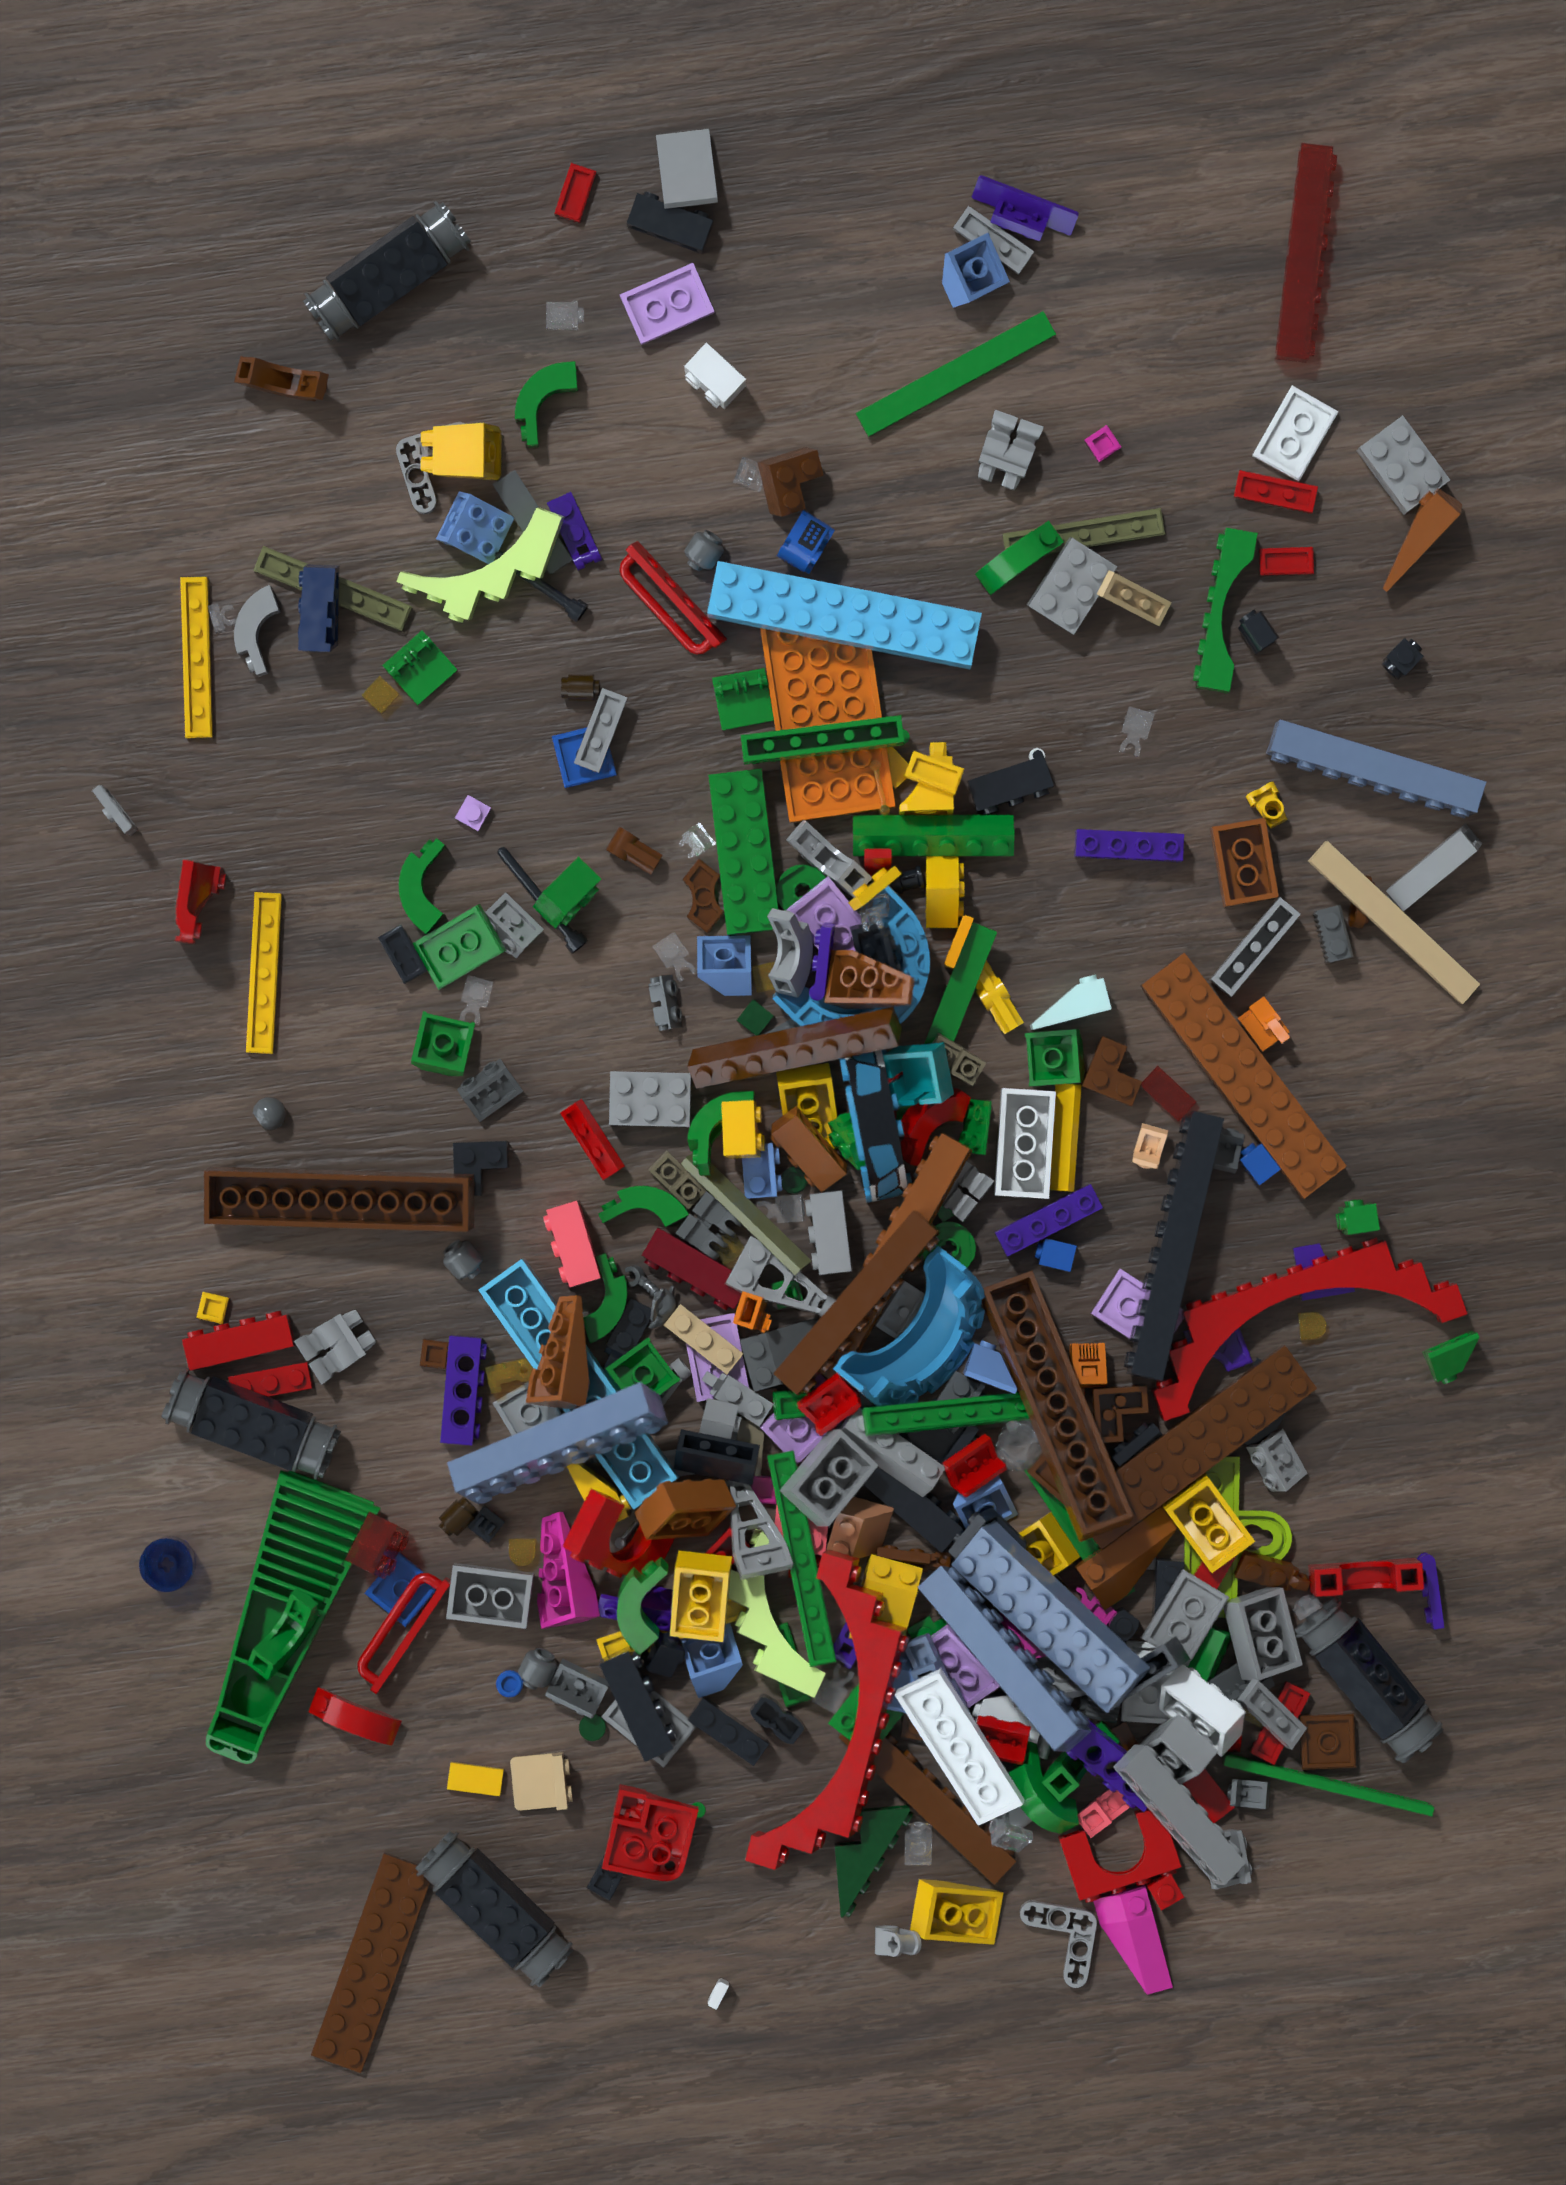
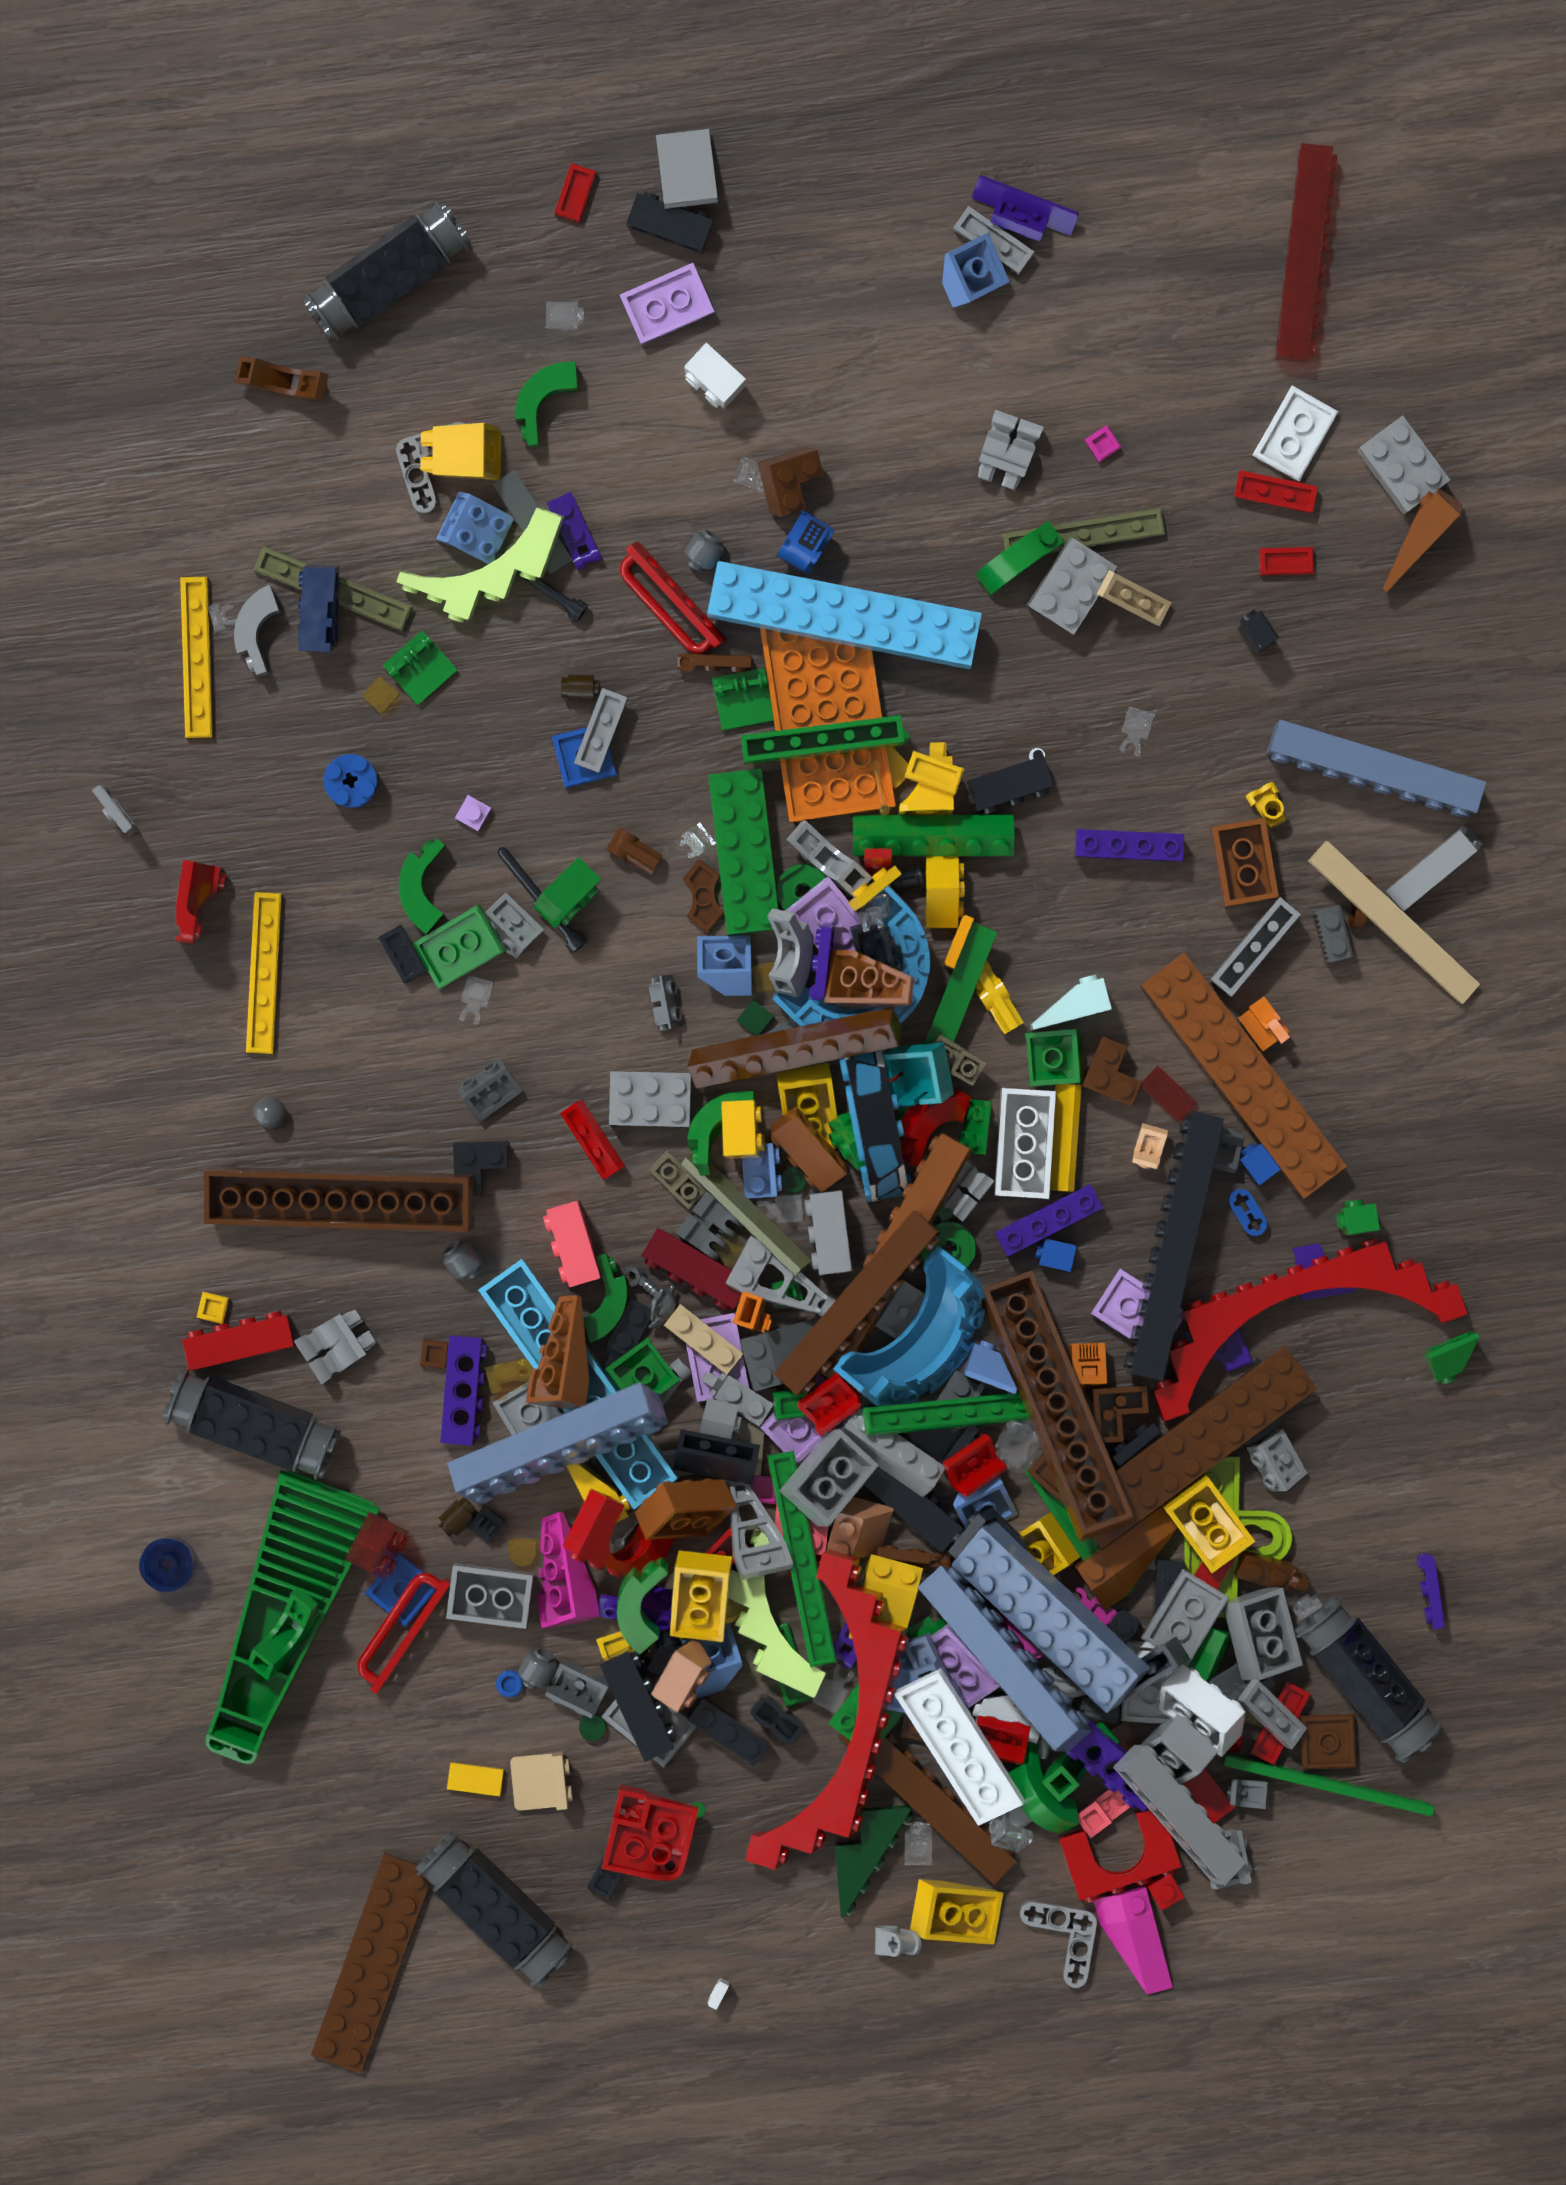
(276, 1380): red plate -> none
(338, 772): none -> blue brick
(354, 1717): red arch -> none
(442, 1045): green slope -> none
(647, 1197): green arch -> none
(672, 952): clear plate -> none
(683, 1676): none -> nougat slope
(711, 662): none -> reddish brown hinge
(955, 374): green tile -> none
(1216, 666): green arch -> none
(1253, 1209): none -> blue beam
(1311, 1325): clear yellow tile -> none
(1396, 1574): red arch -> none
(1402, 658): black brick -> none

